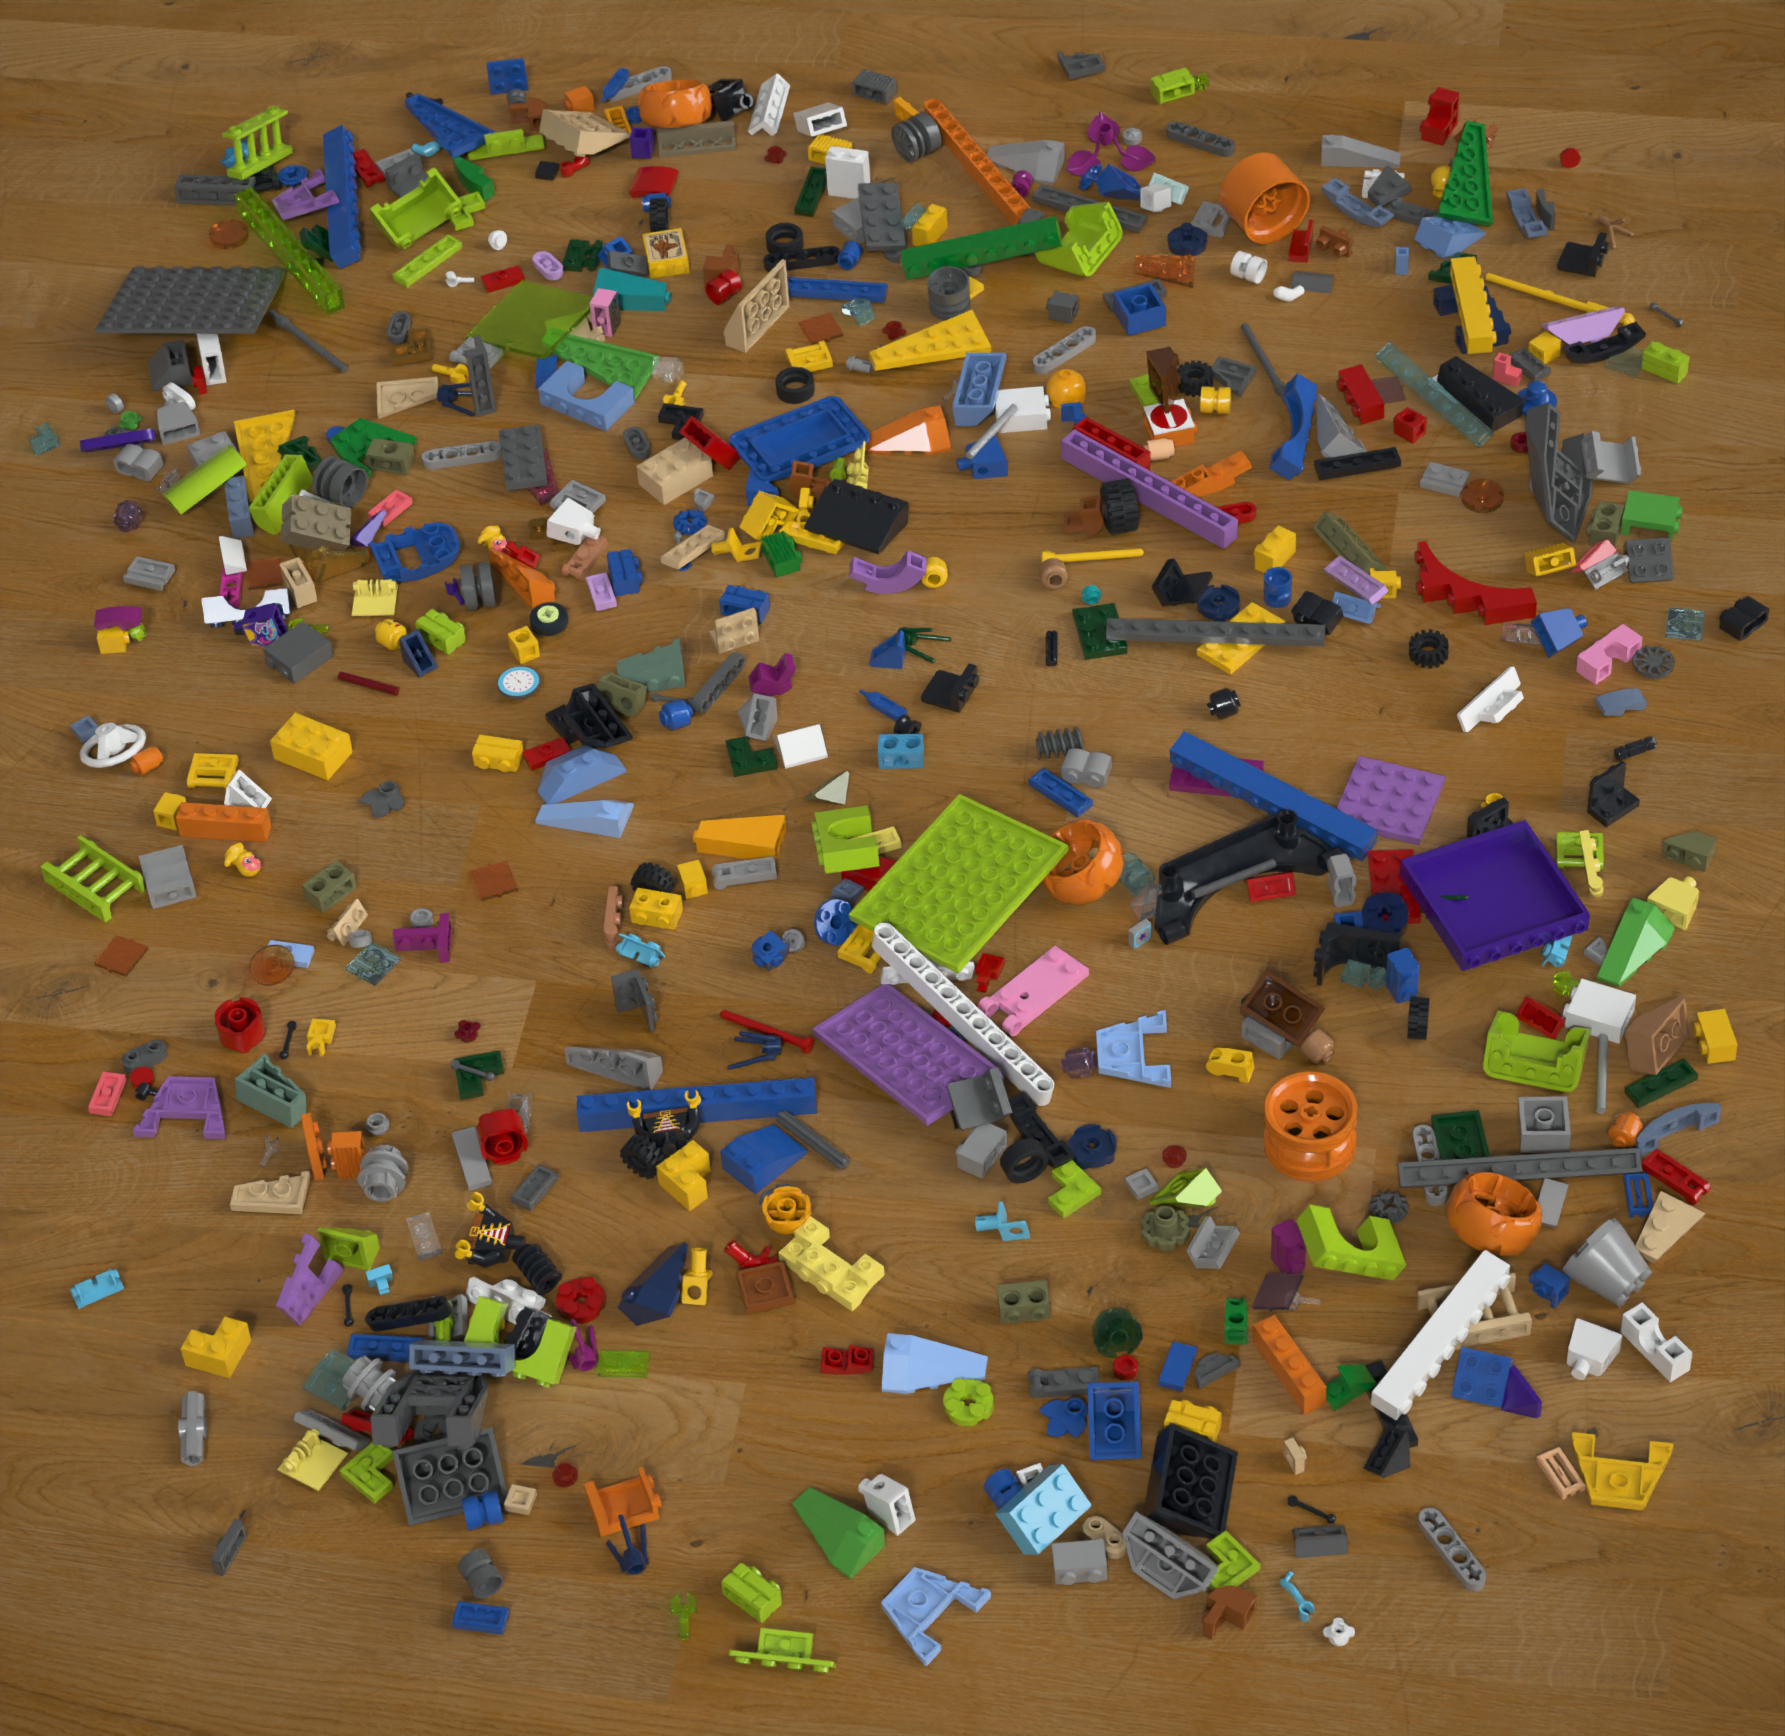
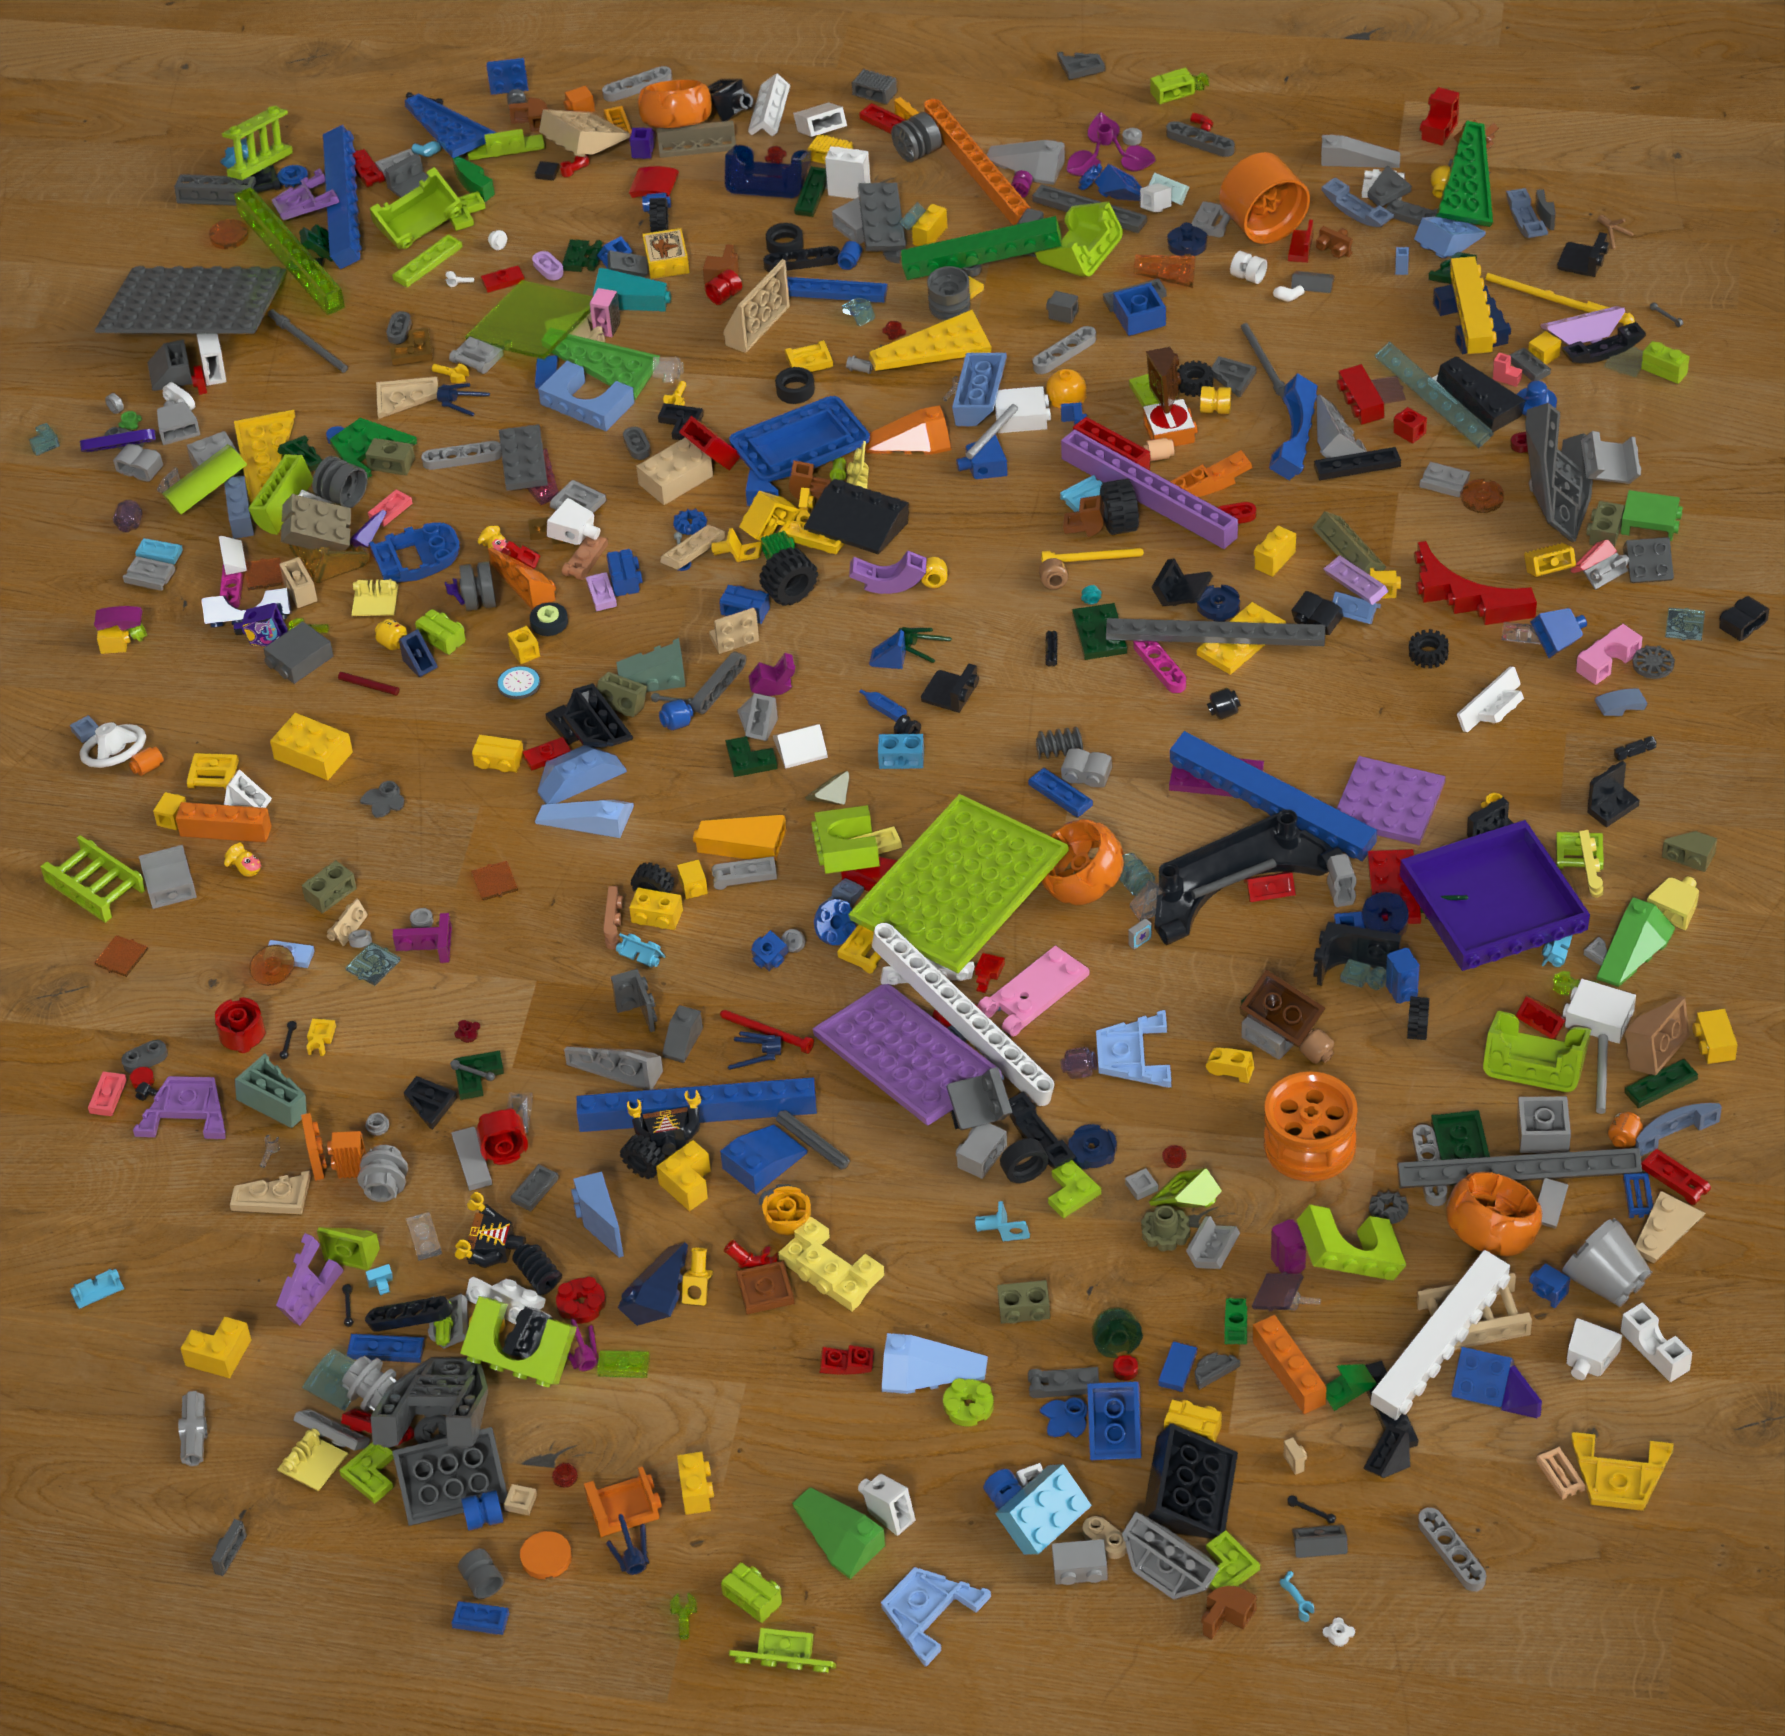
(159, 551): none -> medium azure plate
(429, 1100): none -> black wing
(462, 1357): sand blue brick -> none
(480, 379): dark grey fence -> none
(545, 1555): none -> orange tile
(597, 1210): none -> medium blue slope
(615, 84): blue piece -> none
(633, 115): blue tile -> none
(682, 1033): none -> dark grey slope
(694, 1485): none -> yellow brick
(703, 499): light grey tile -> none
(765, 178): none -> clear blue windscreen
(788, 576): none -> black tyre
(821, 328): clear orange piece -> none
(880, 117): none -> red plate
(1085, 488): none -> medium azure plate
(1163, 660): none -> dark pink beam
(1206, 122): none -> red arm
(1277, 587): blue wheel -> none
(1570, 157): red tile -> none

